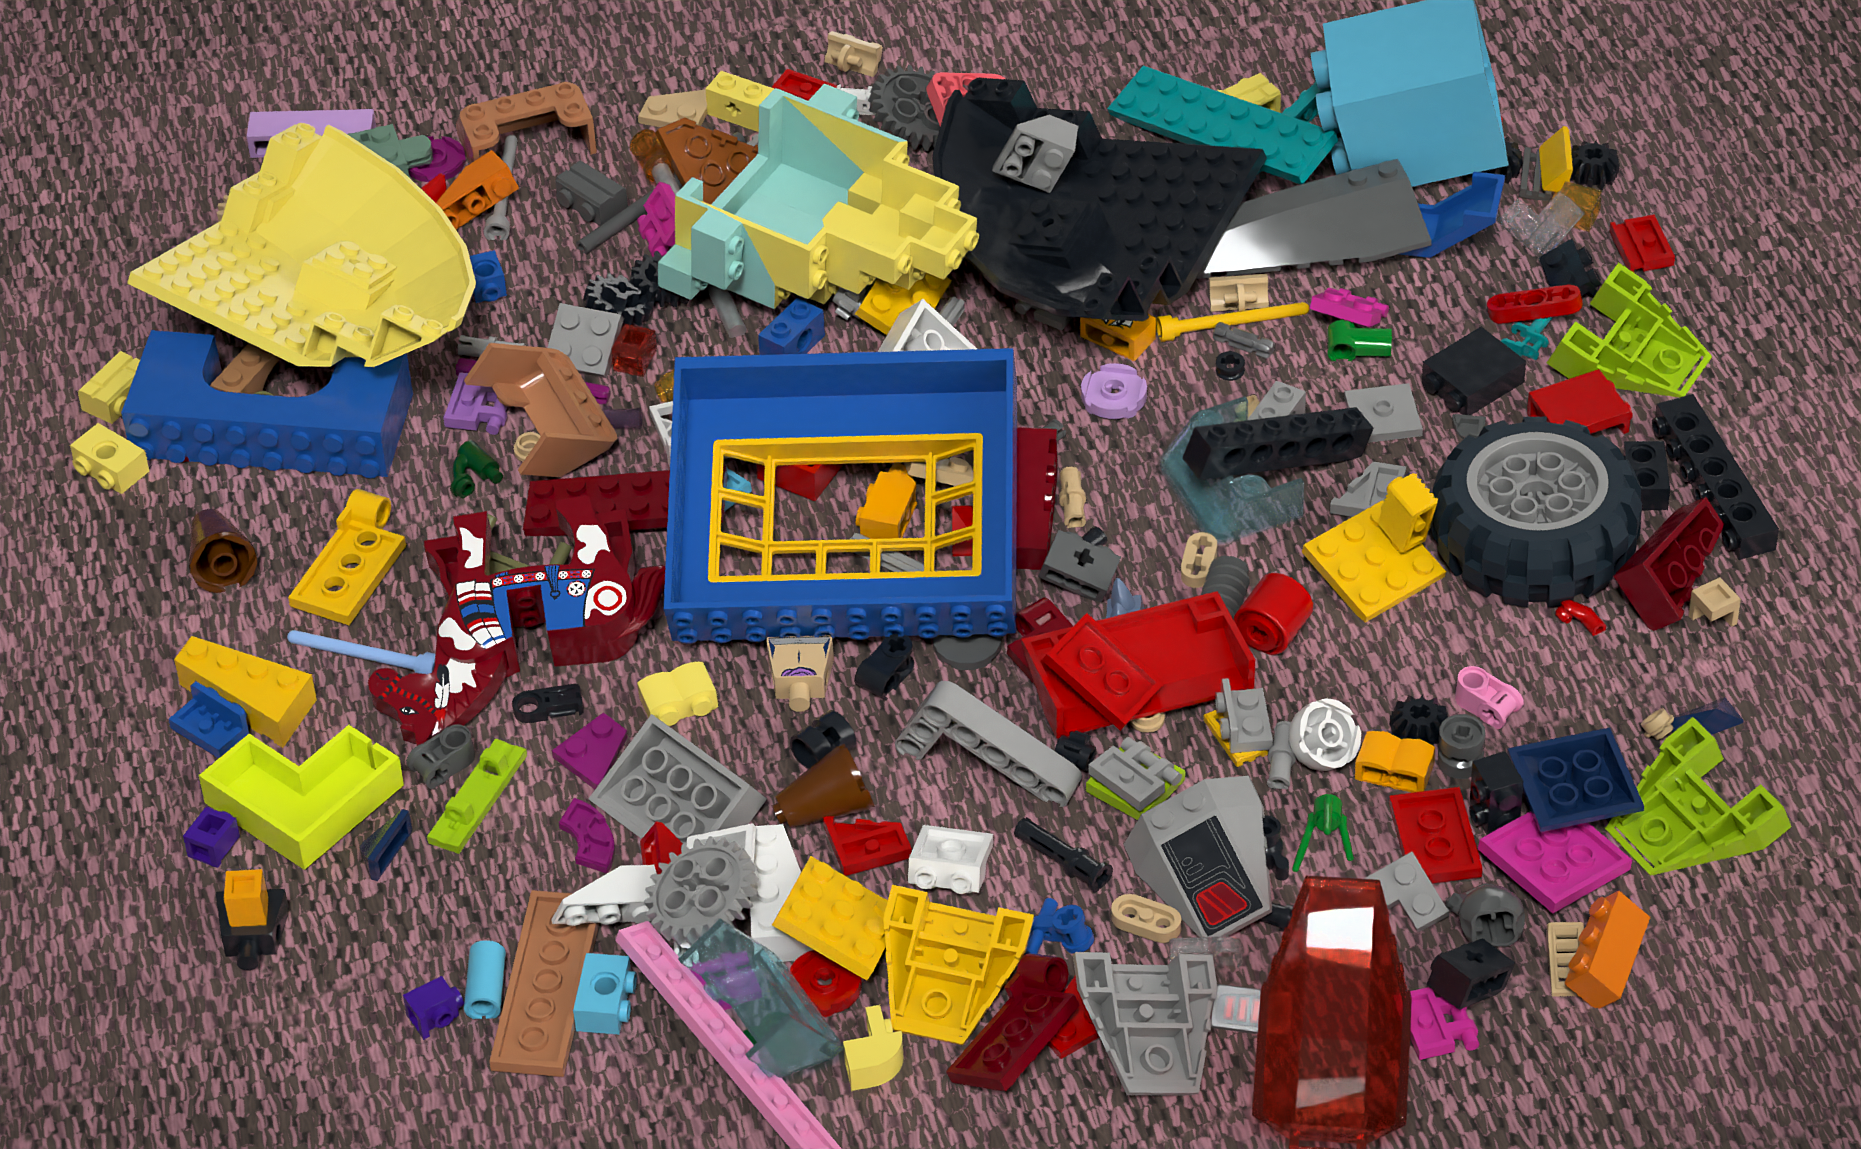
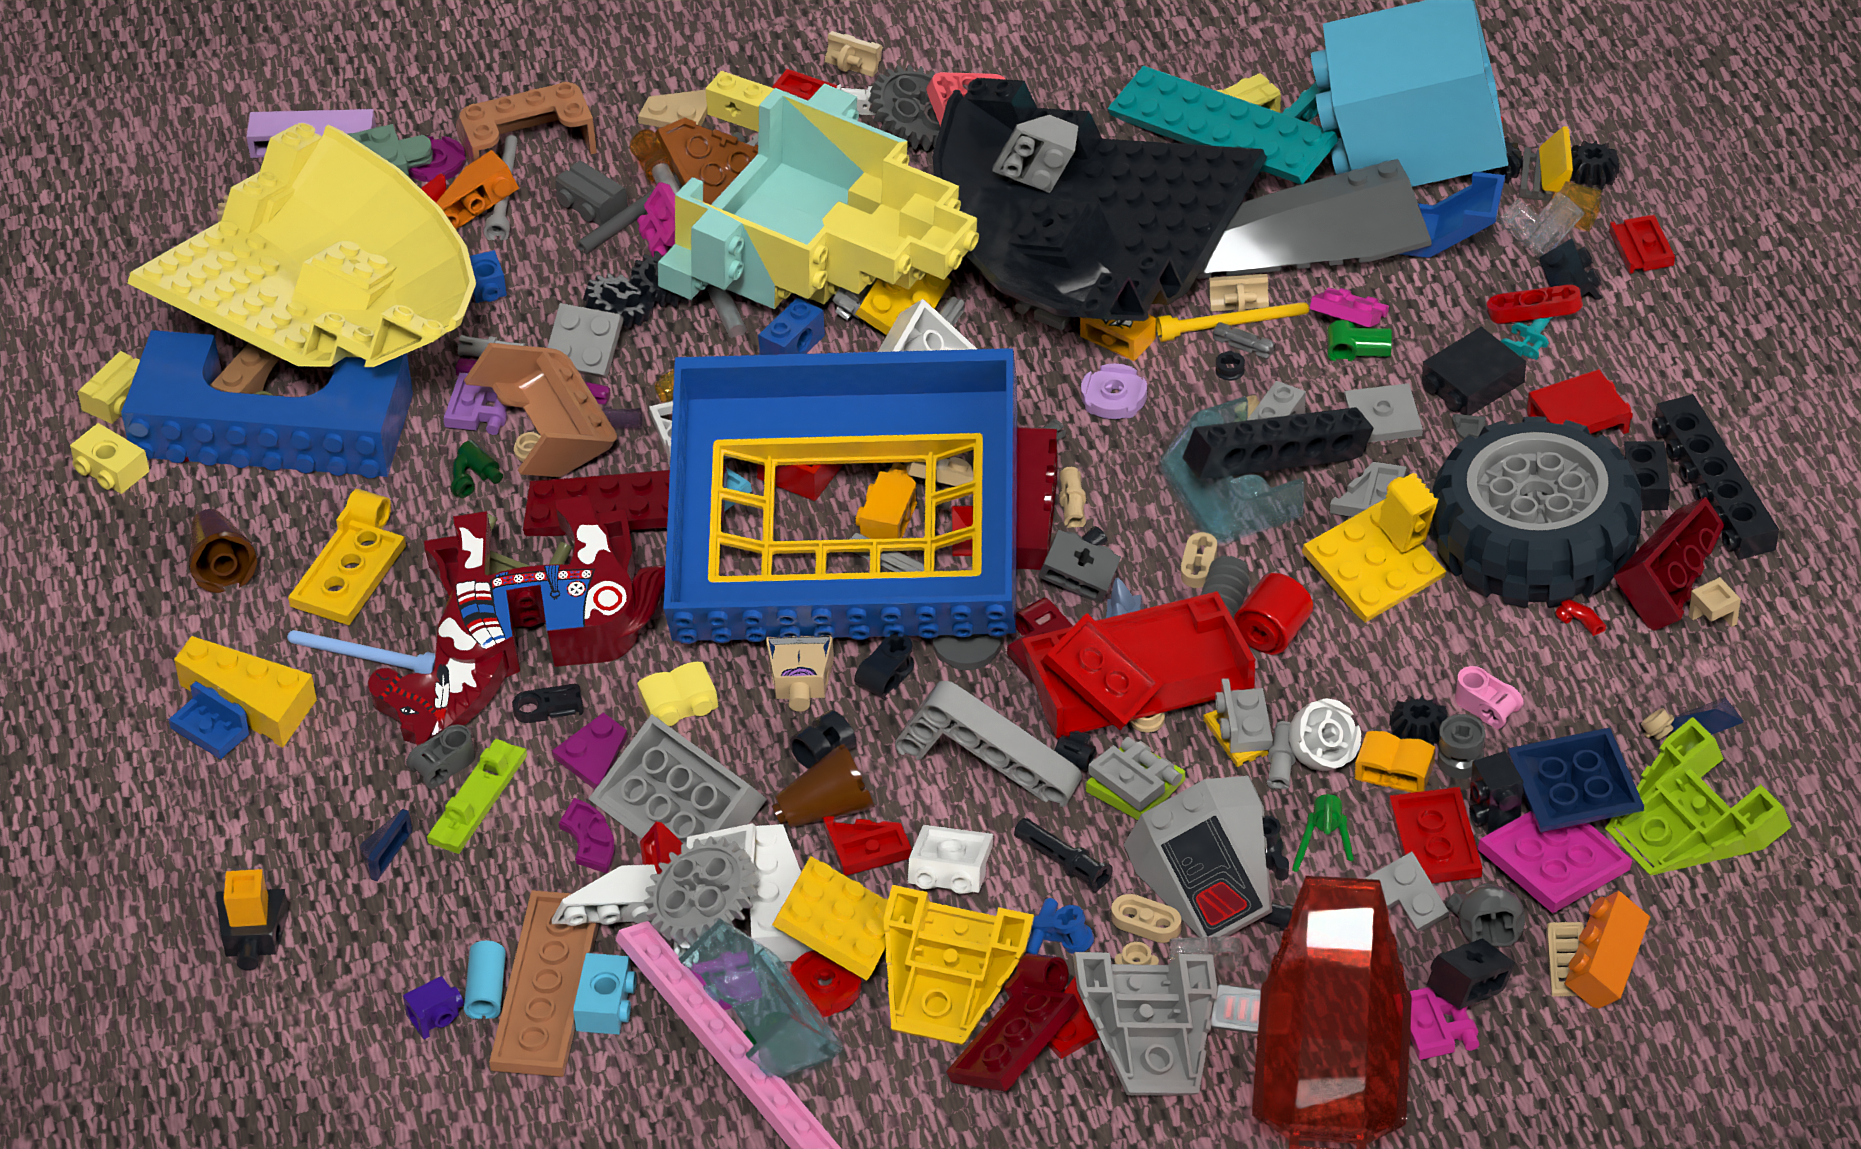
(211, 836): dark purple brick -> none
(303, 806): neon yellow piece -> none
(633, 350): clear red brick -> none
(874, 1058): light yellow brick -> none
(1136, 951): none -> tan plate
(1642, 349): lime wedge -> none

